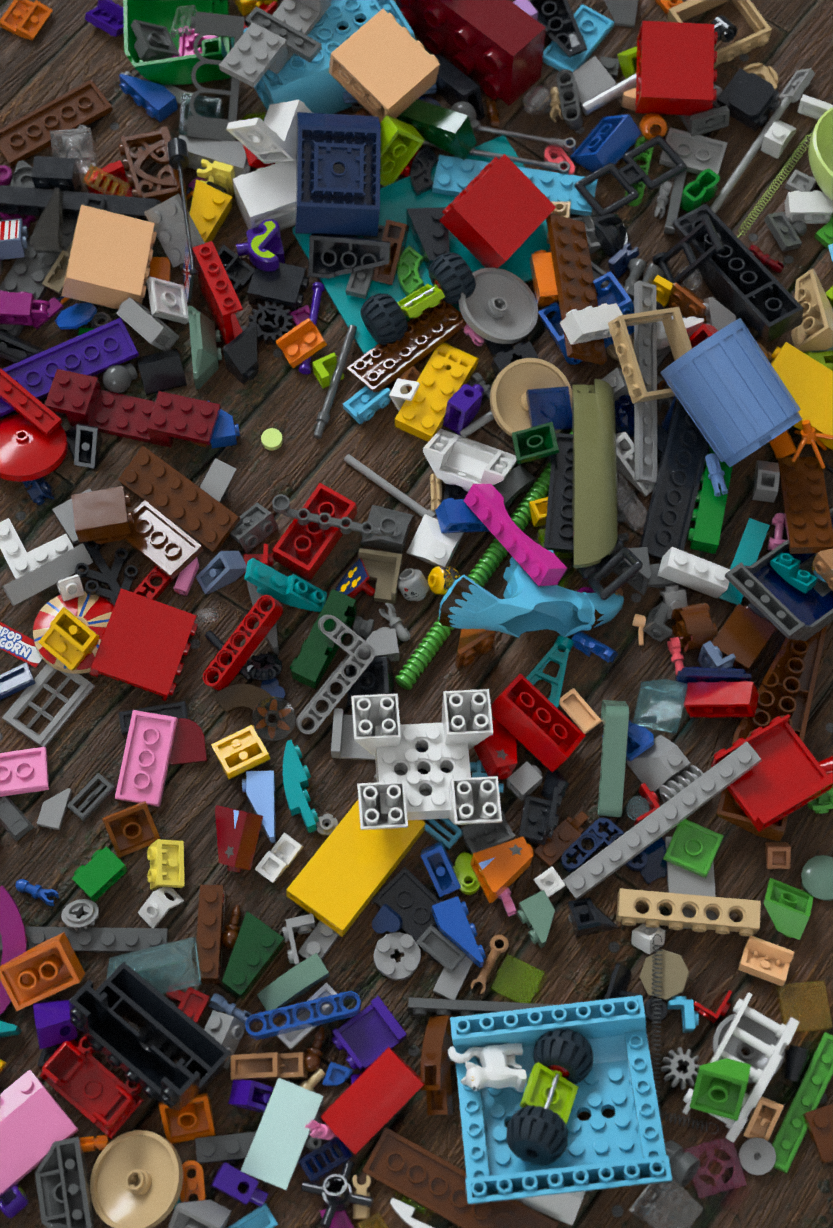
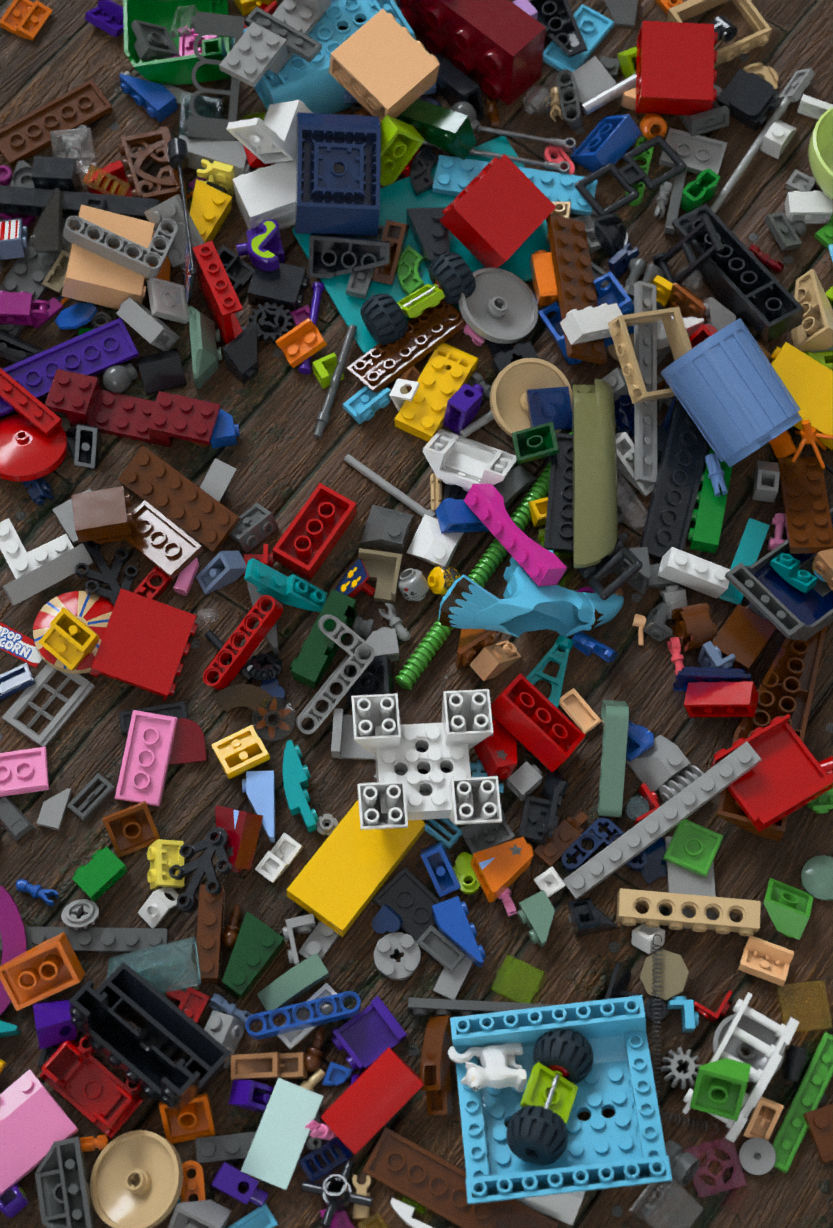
(70, 587): white bracket -> none
(124, 246): none -> light grey beam
(202, 866): none -> black plant
(271, 439): yellowish green tile -> none
(387, 527): dark grey bar -> none
(491, 959): medium nougat brick -> none
(495, 659): none -> light nougat slope
(660, 704): clear light blue slope -> none
(773, 182): yellowish green piece -> none
(778, 855): nougat slope -> none

